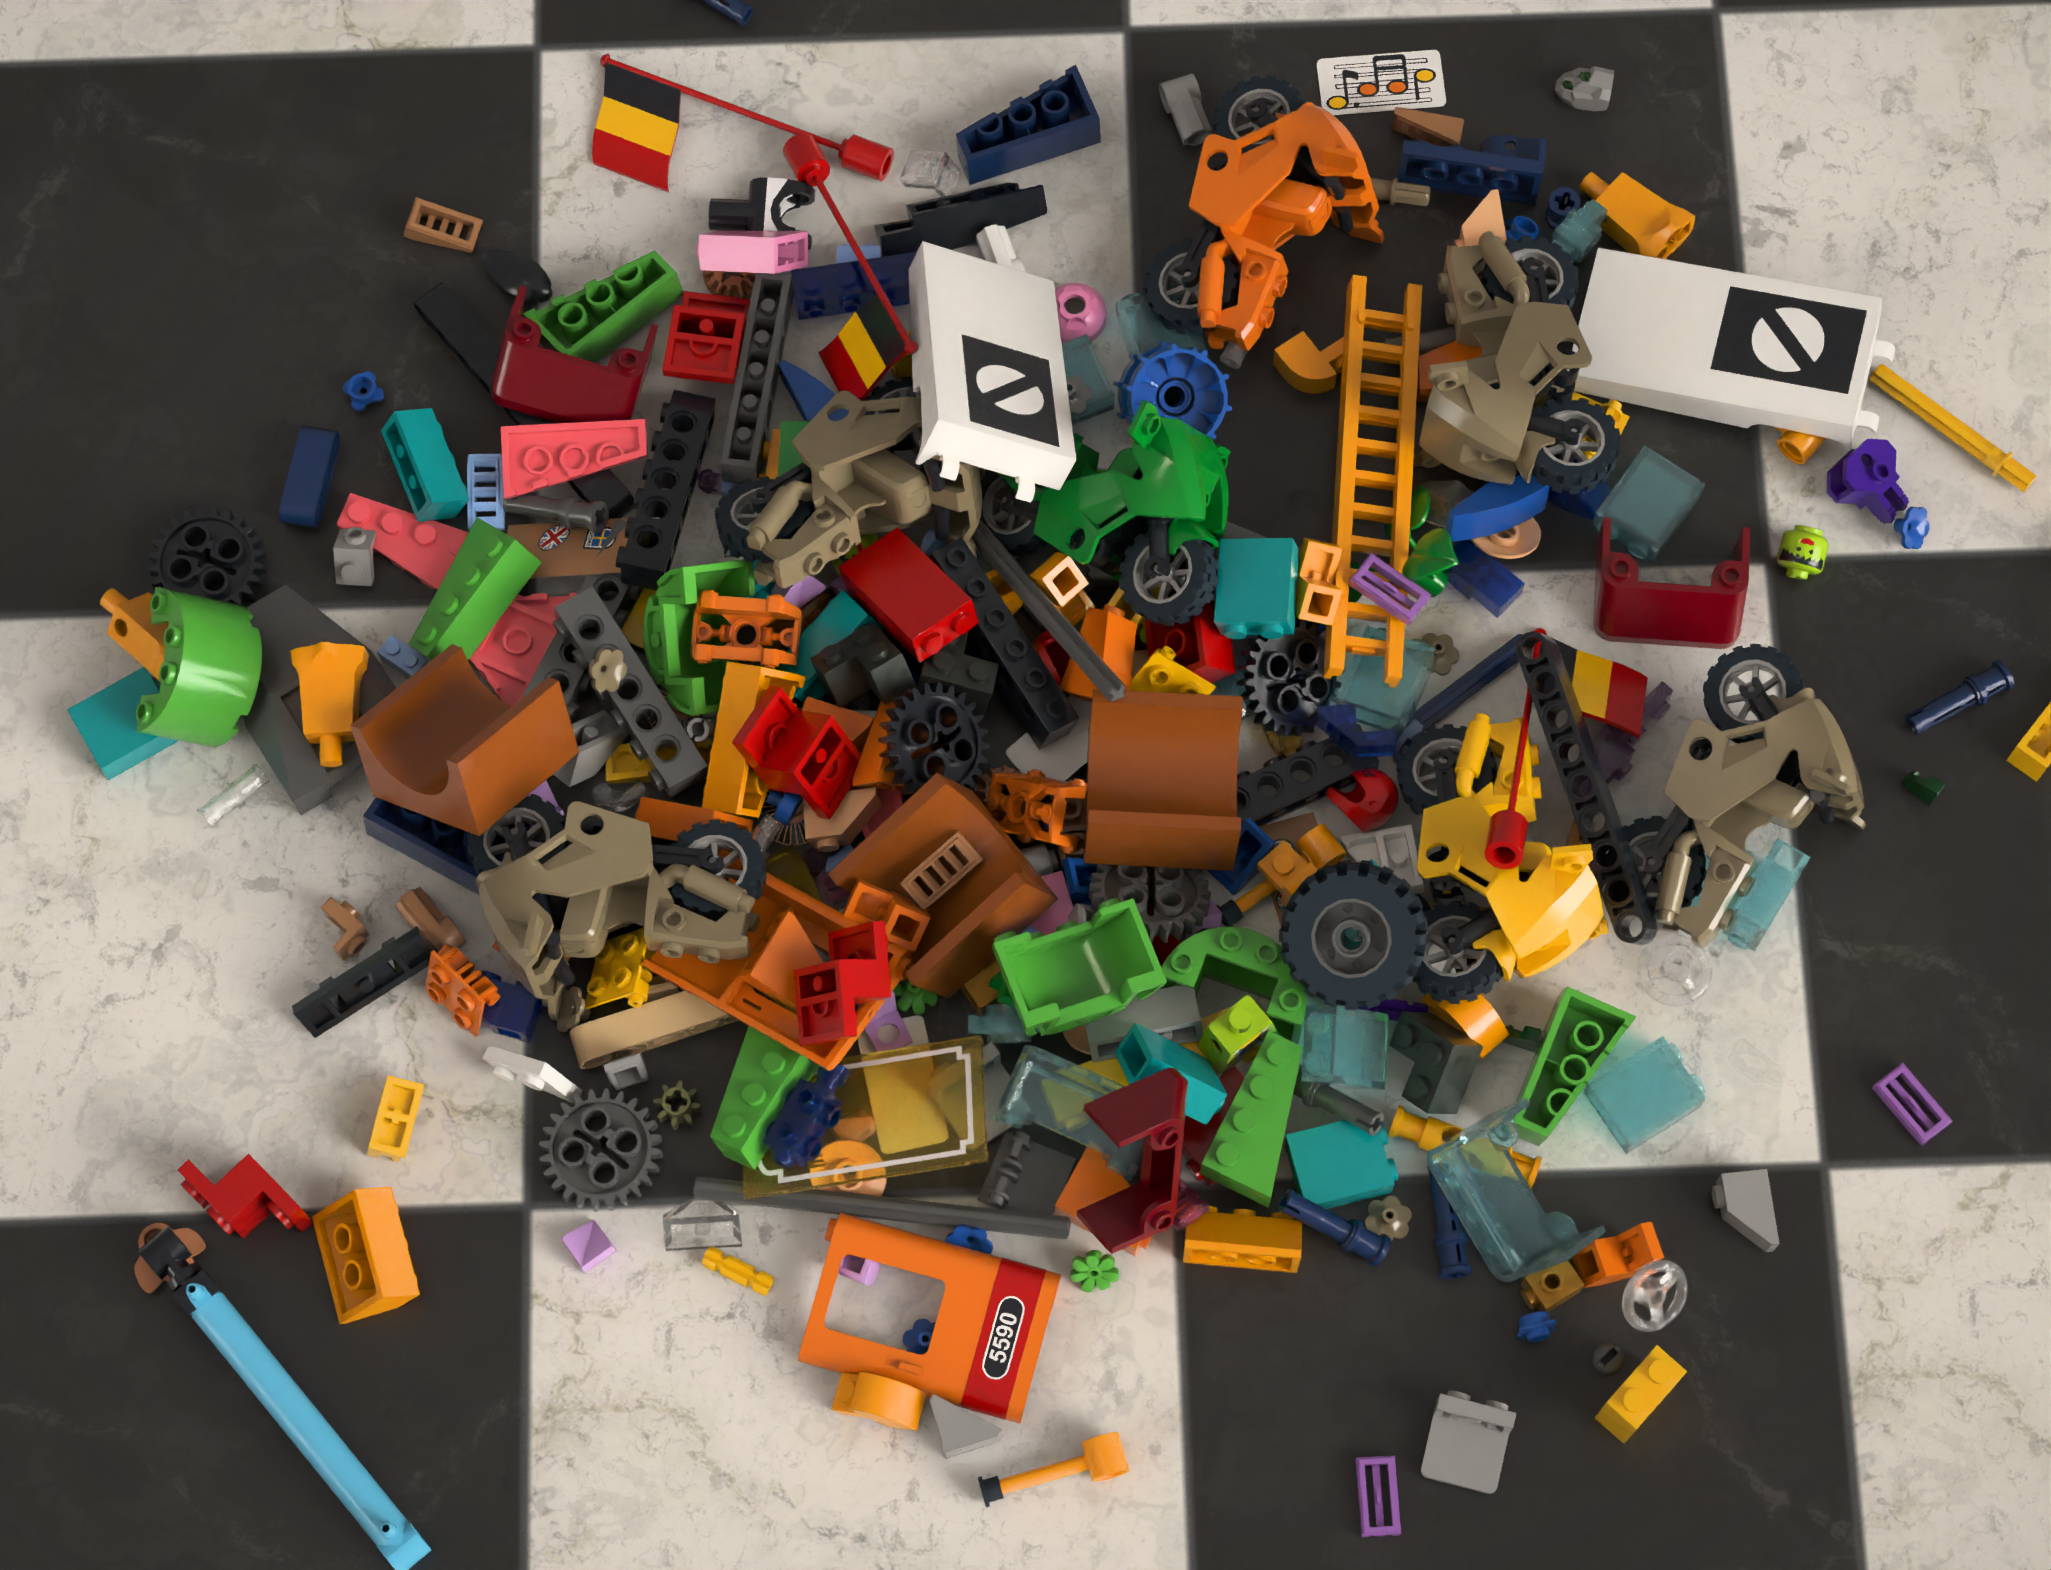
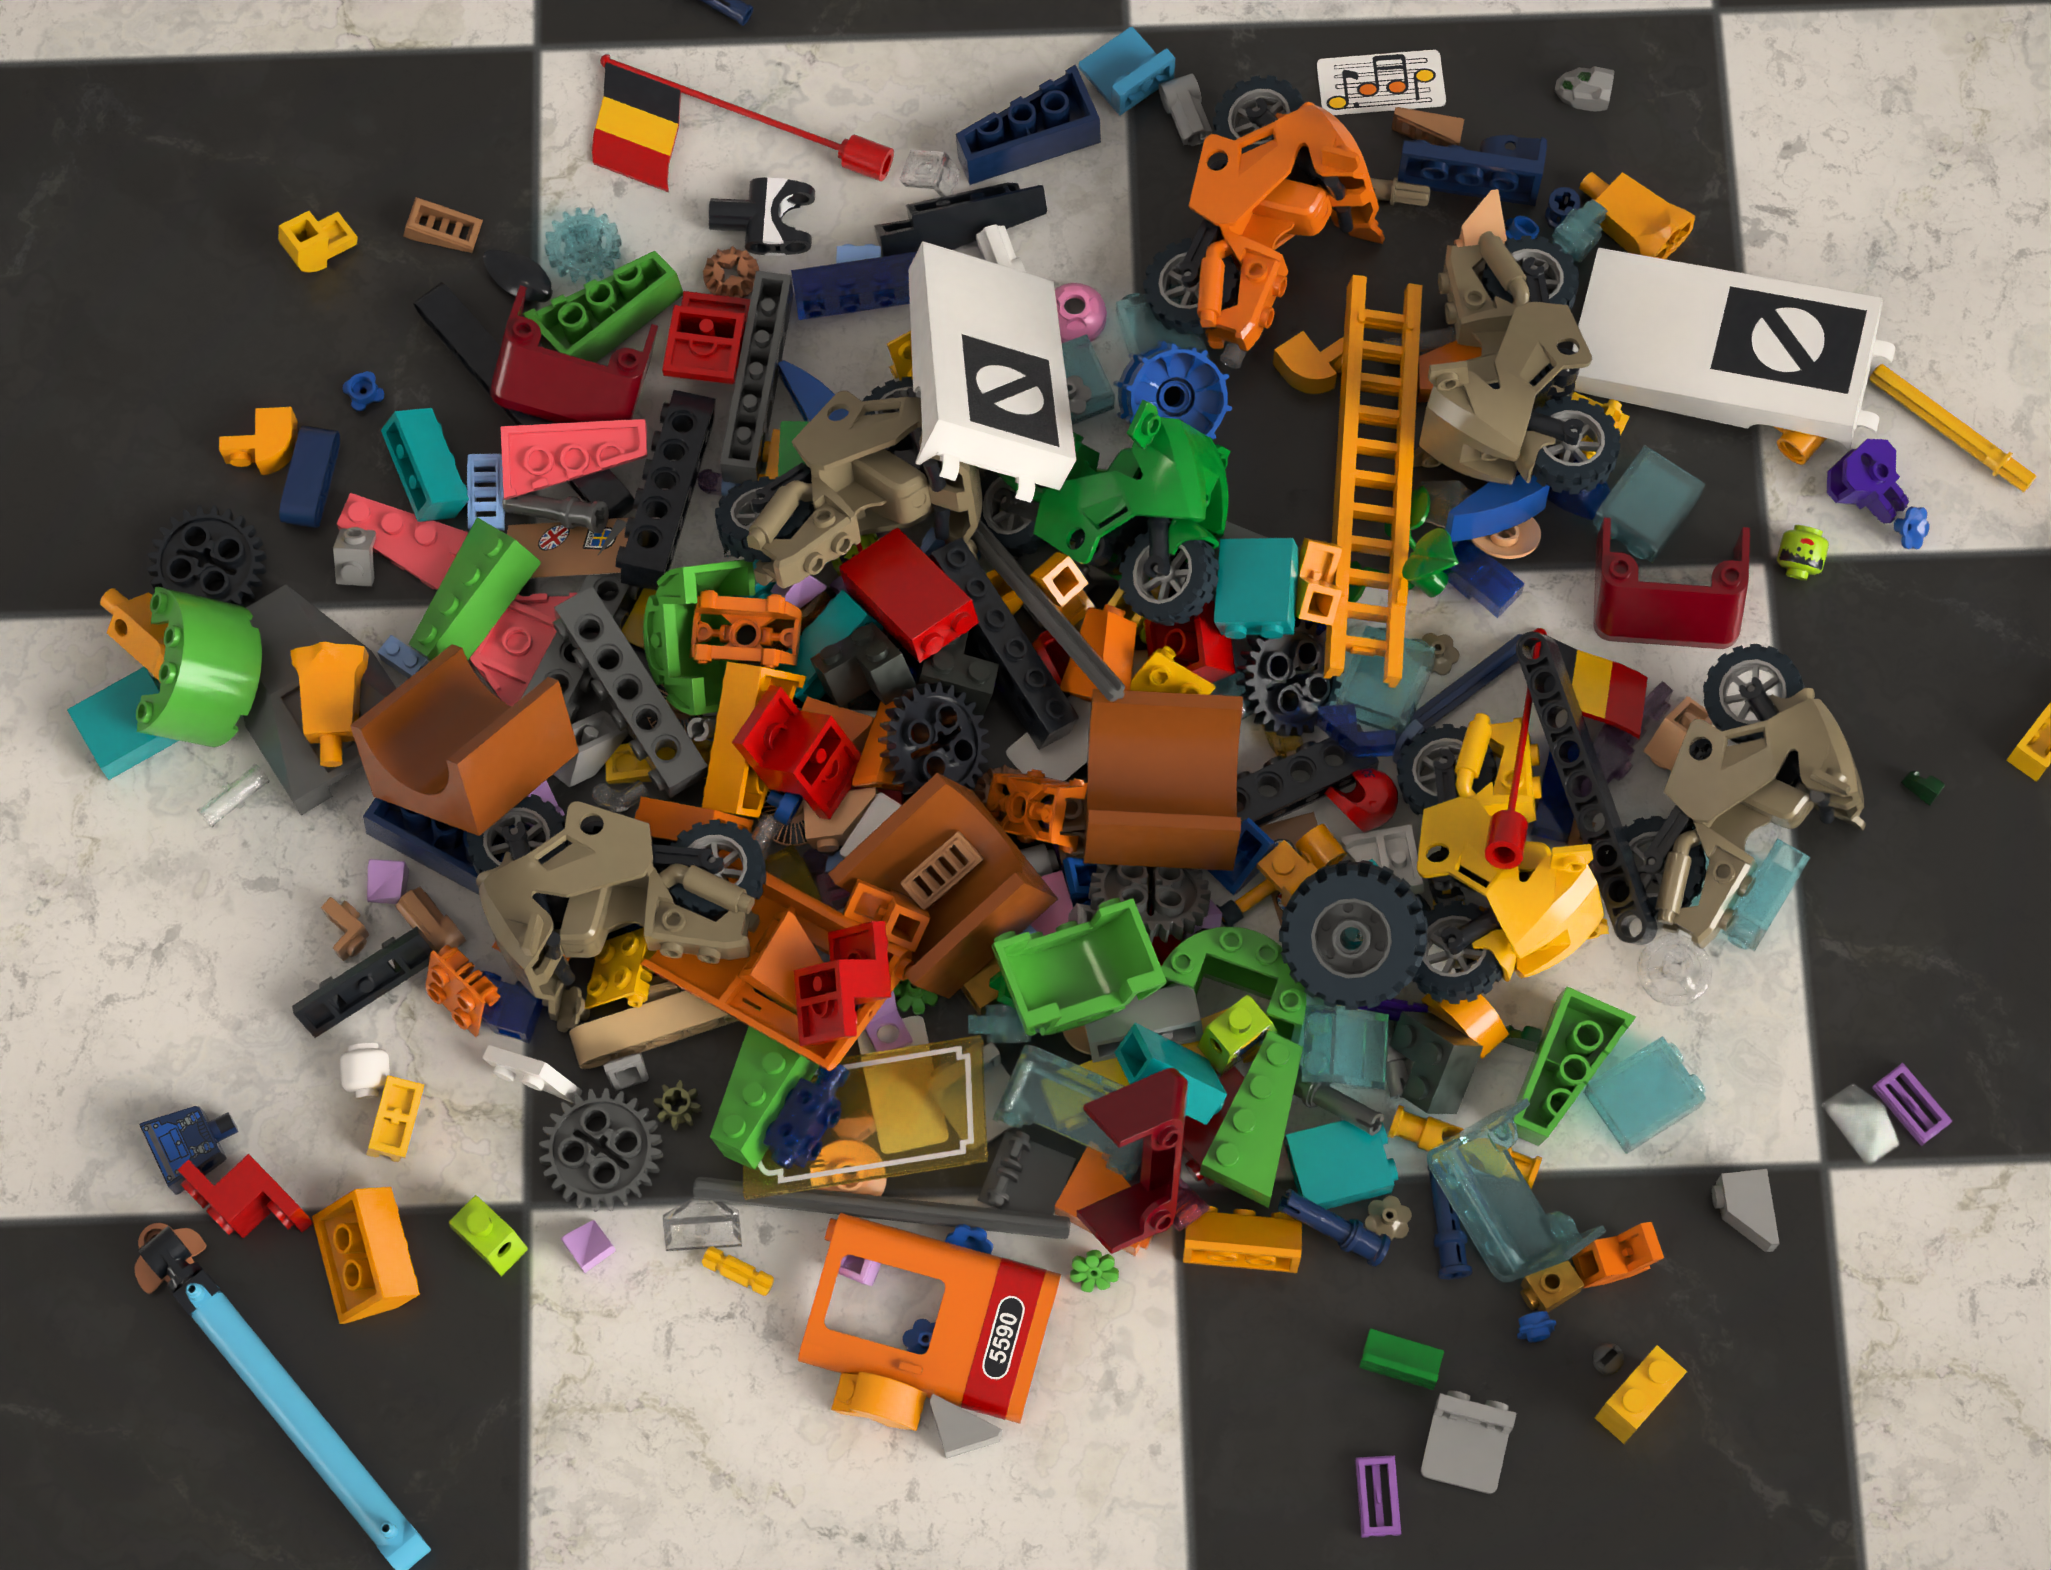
(184, 1137): none -> torso
(270, 446): none -> light orange brick
(314, 241): none -> yellow brick
(364, 1070): none -> white head
(386, 881): none -> lavender slope
(487, 1234): none -> lime torso
(580, 257): none -> clear light blue gear
(607, 670): dark tan plant -> none
(753, 251): bright pink slope -> none
(874, 334): flag -> none
(876, 814): none -> white slope
(1102, 1457): light orange piece -> none
(1127, 70): none -> dark azure bracket
(1383, 600): medium lavender tile -> none
(1396, 1070): none -> light grey pin
(1401, 1359): none -> green panel
(1553, 809): none -> clear blue slope
(1652, 1292): clear piece -> none
(1670, 735): none -> light nougat slope
(1862, 1122): none -> clear slope
(1973, 691): dark blue pin -> none

